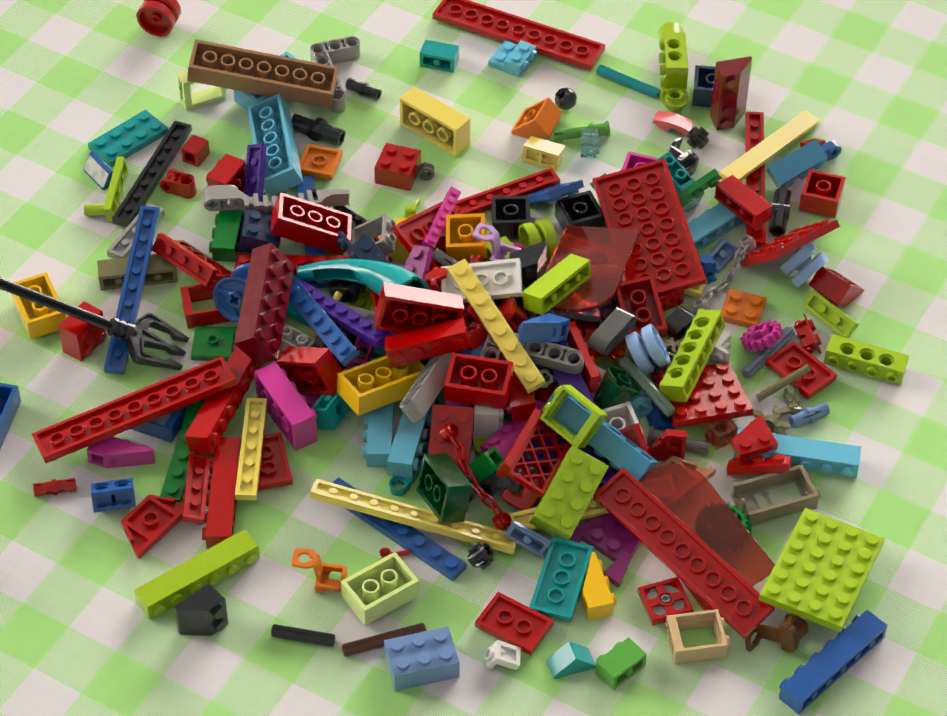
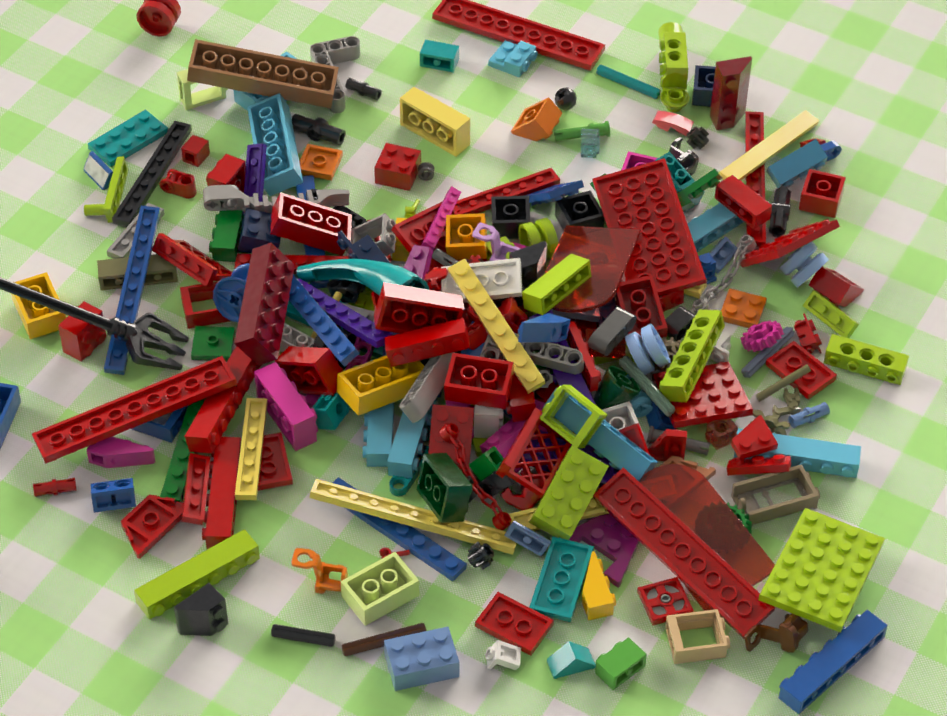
(543, 153): light yellow hinge -> none

